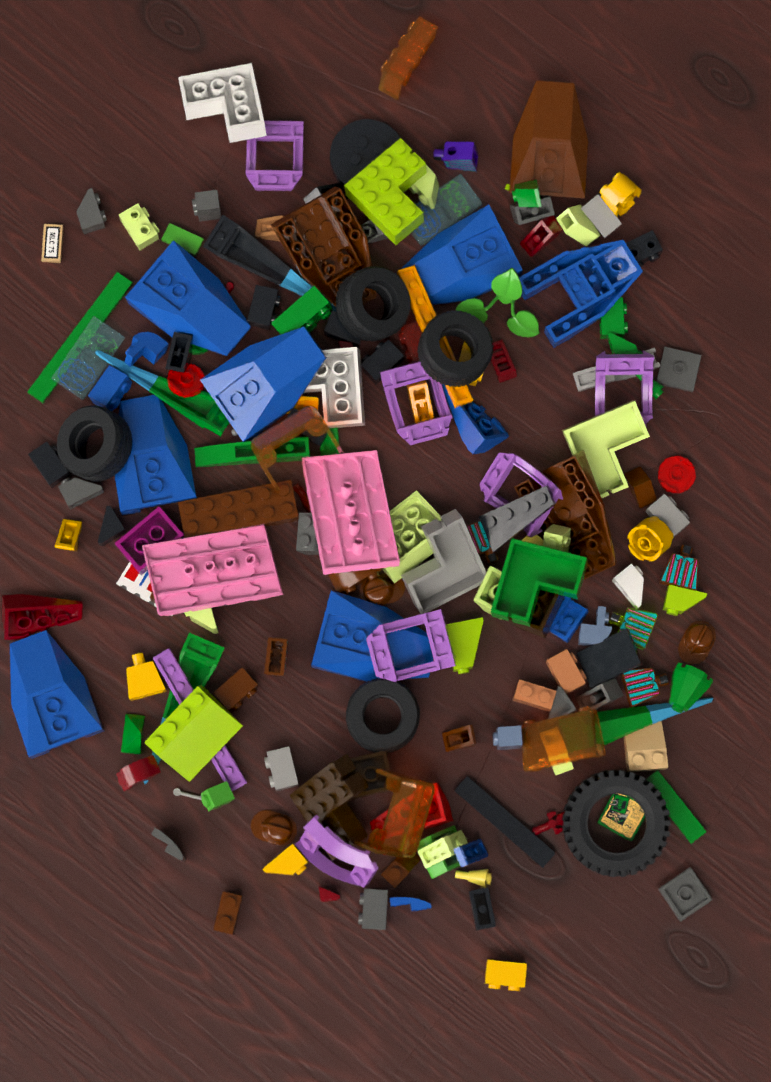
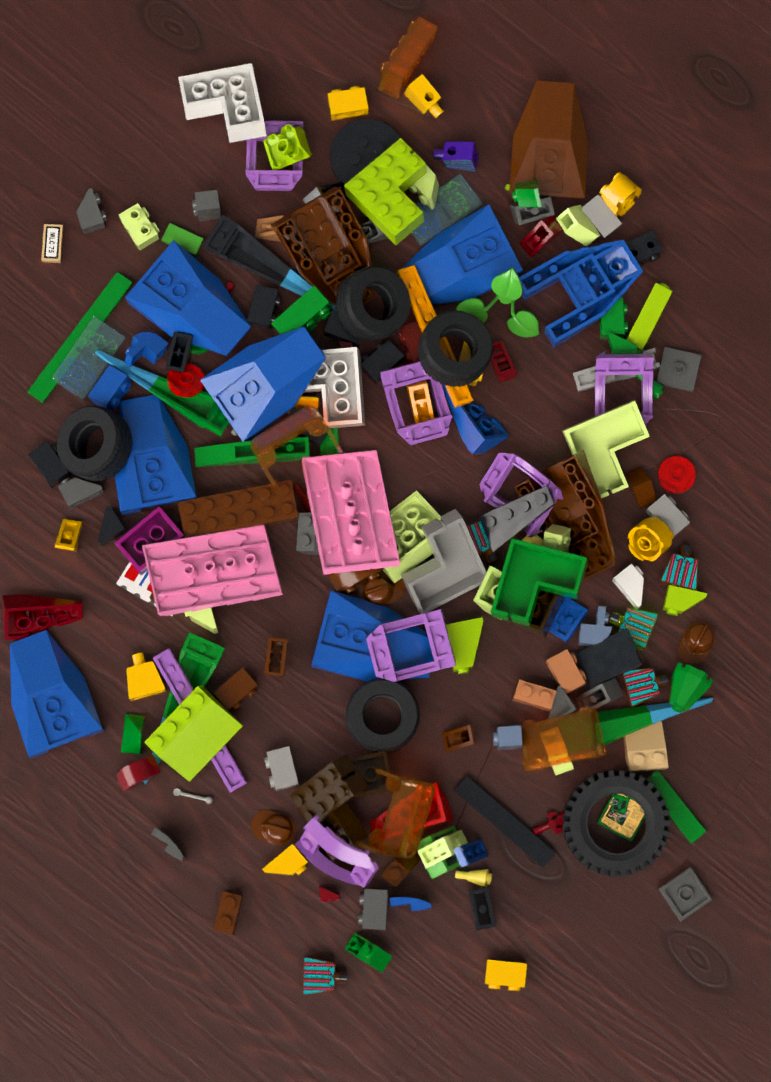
(217, 796): bright green brick -> none
(287, 147): none -> lime slope
(321, 976): none -> torso
(347, 103): none -> yellow brick
(368, 952): none -> green slope
(422, 89): none -> yellow torso
(649, 315): none -> lime brick

